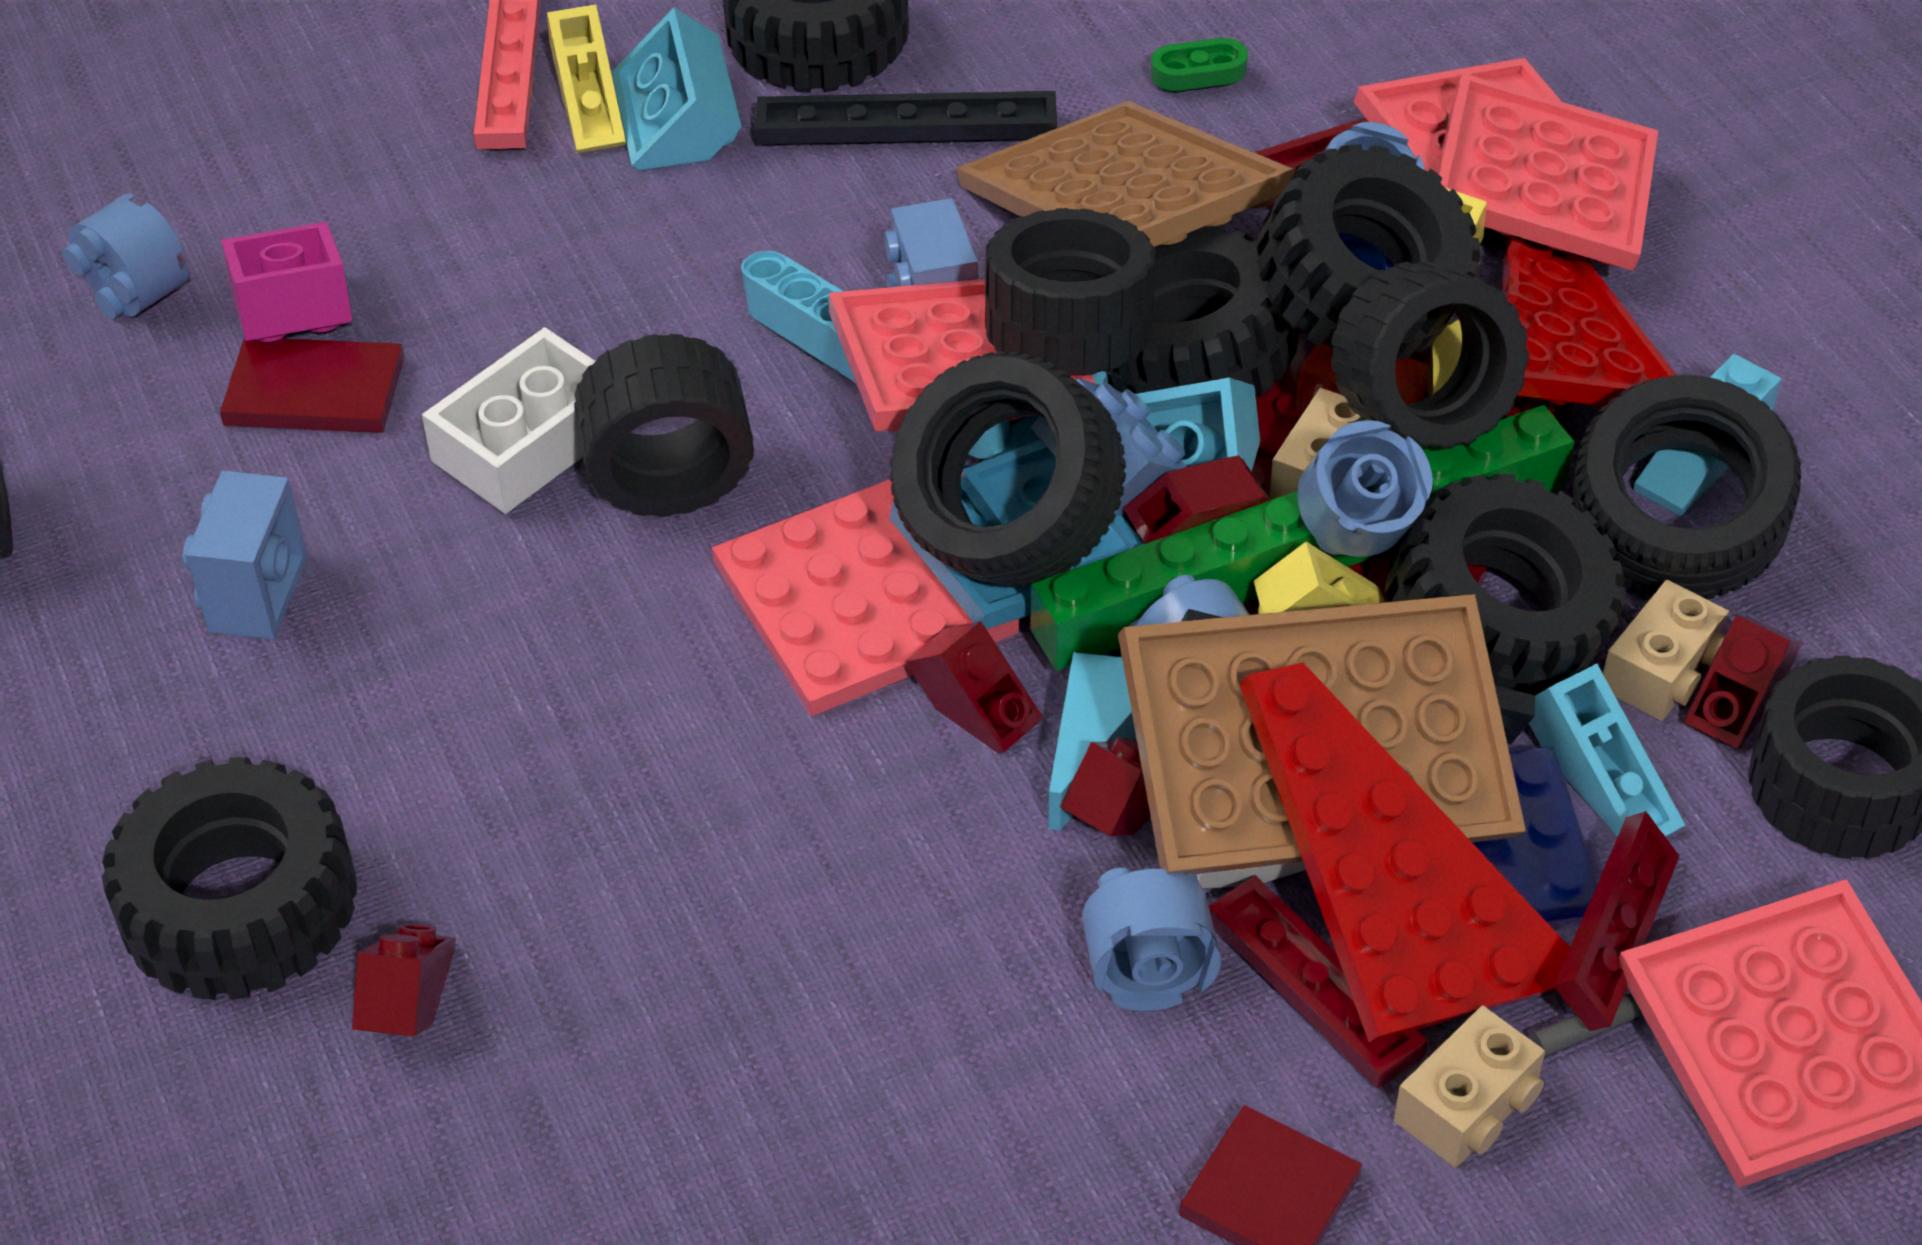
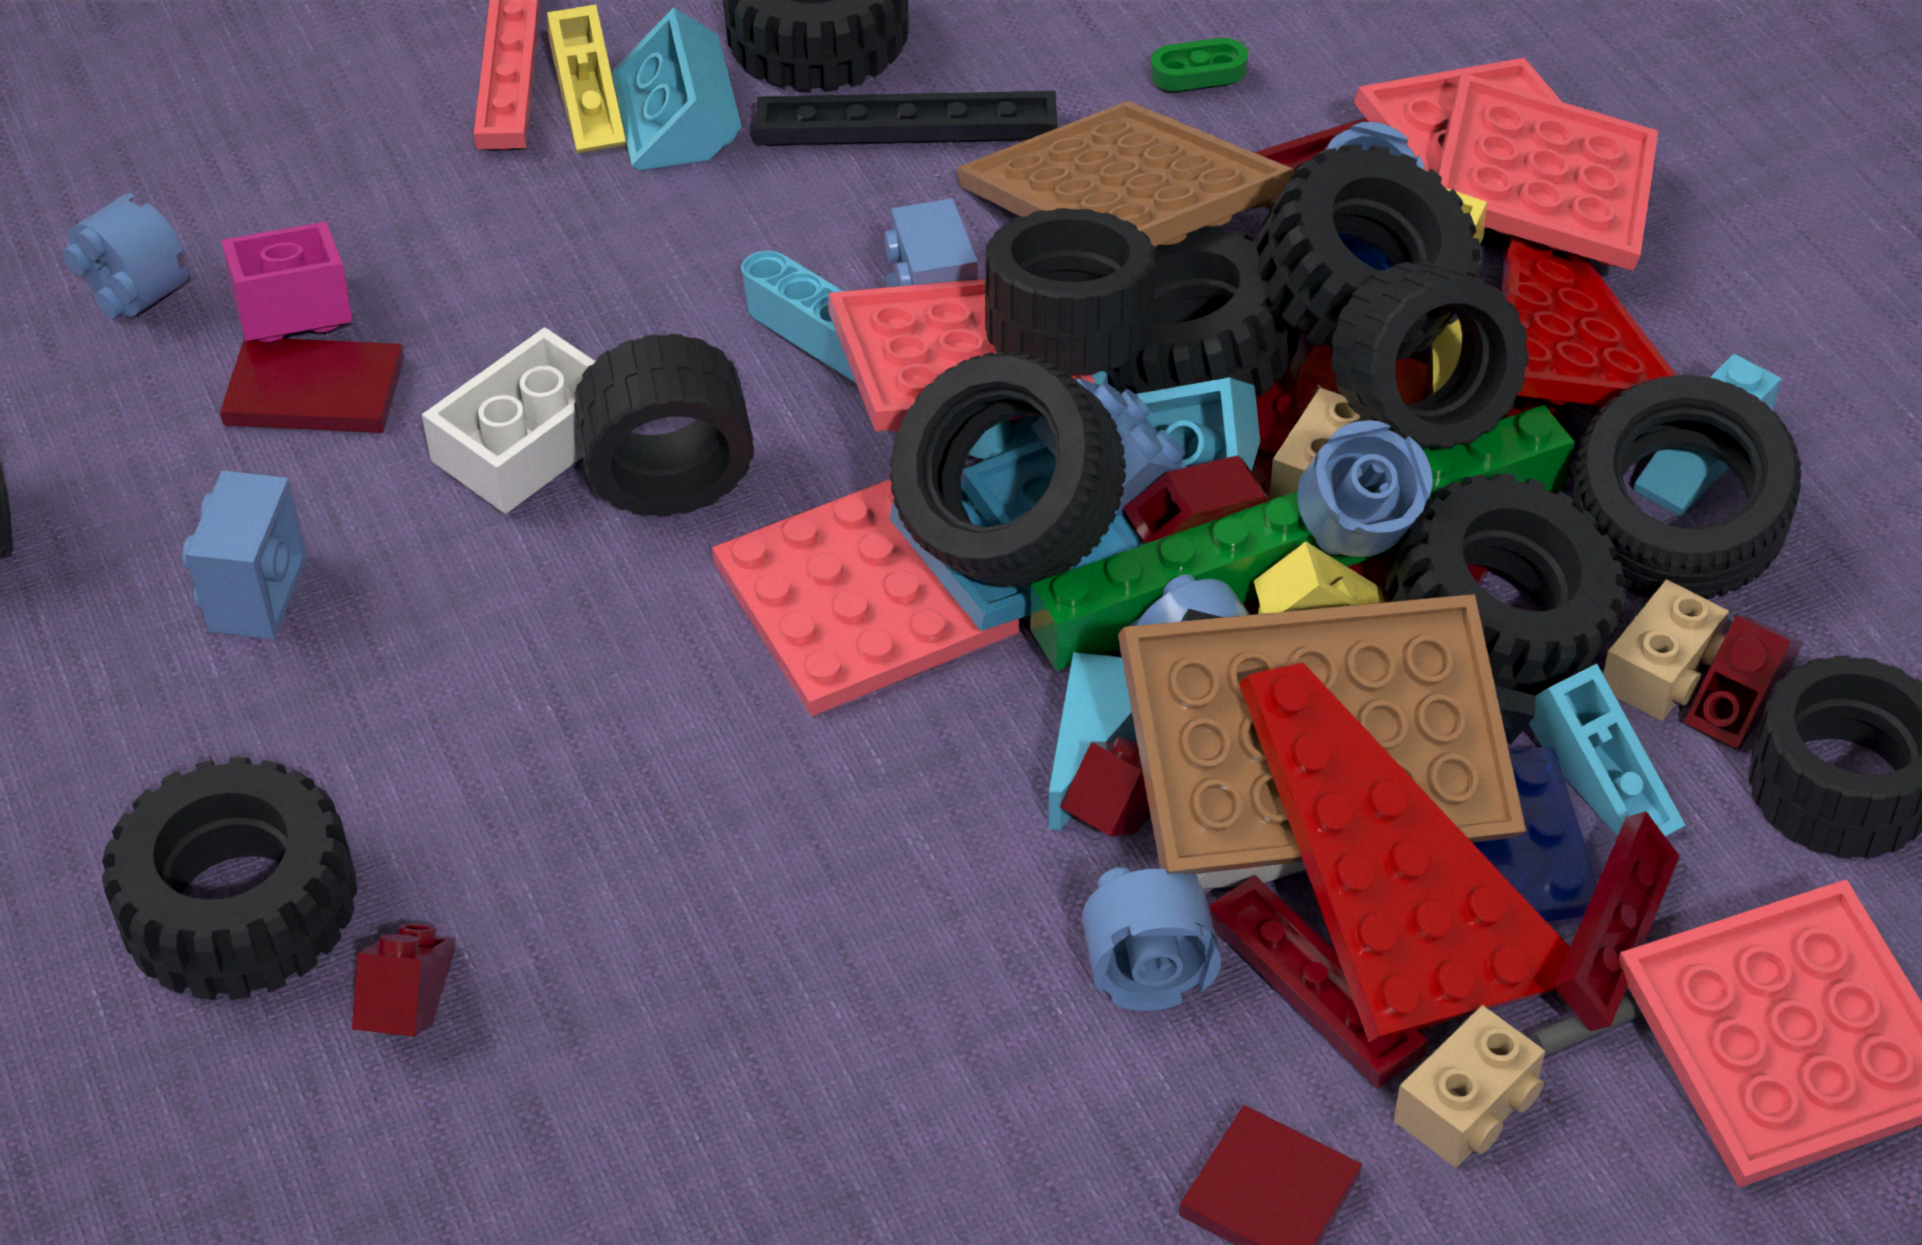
(975, 685): dark red slope -> none

